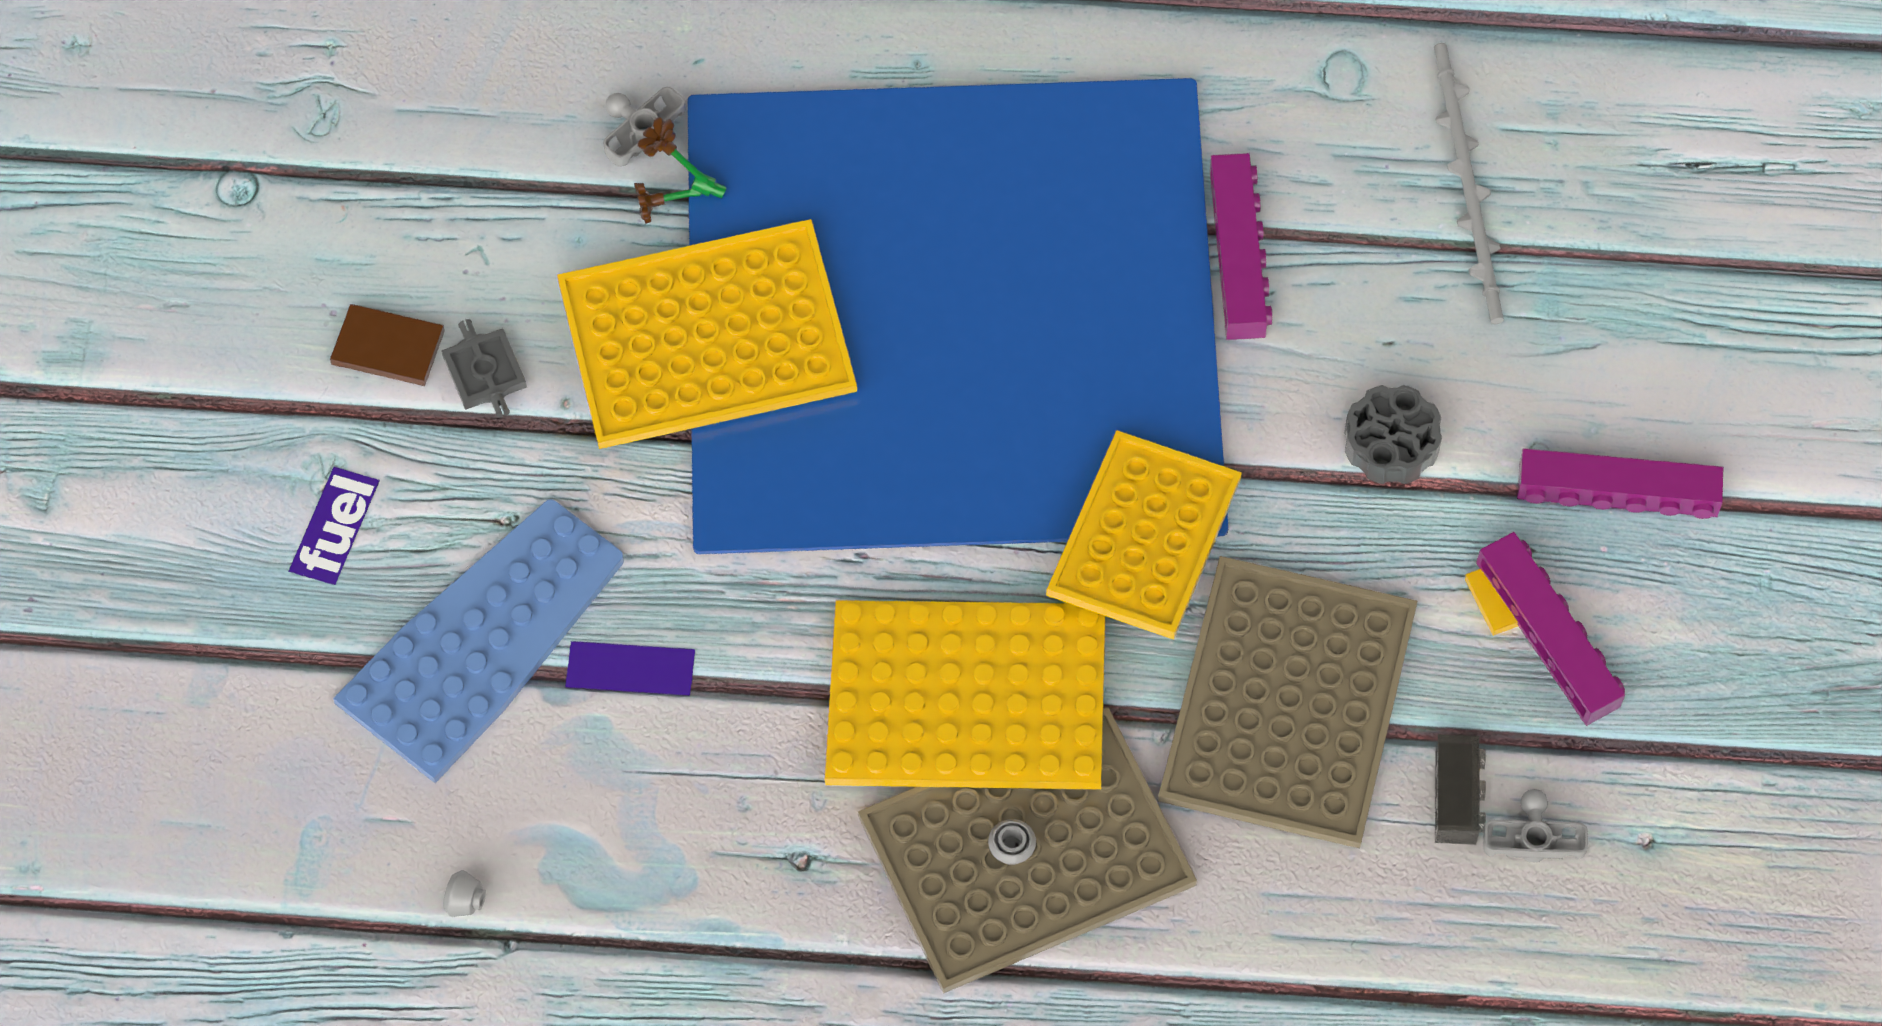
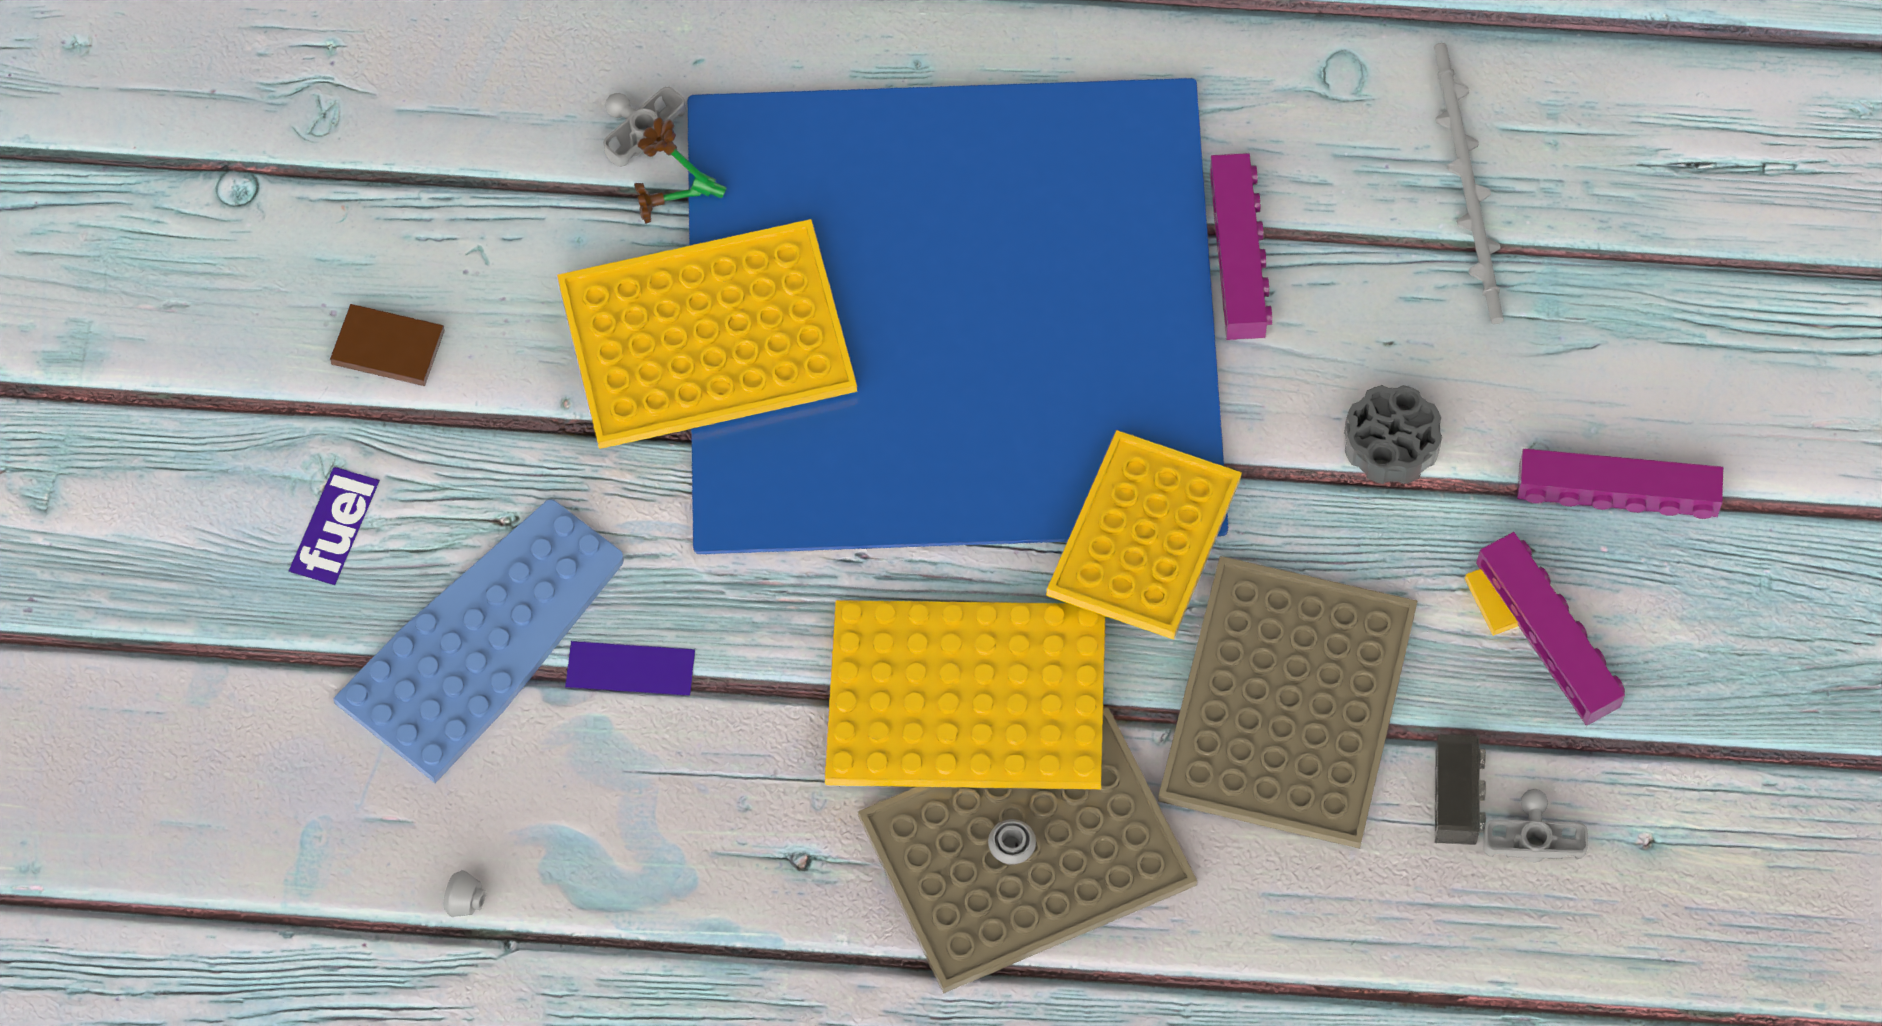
(484, 368): dark grey plate -> none

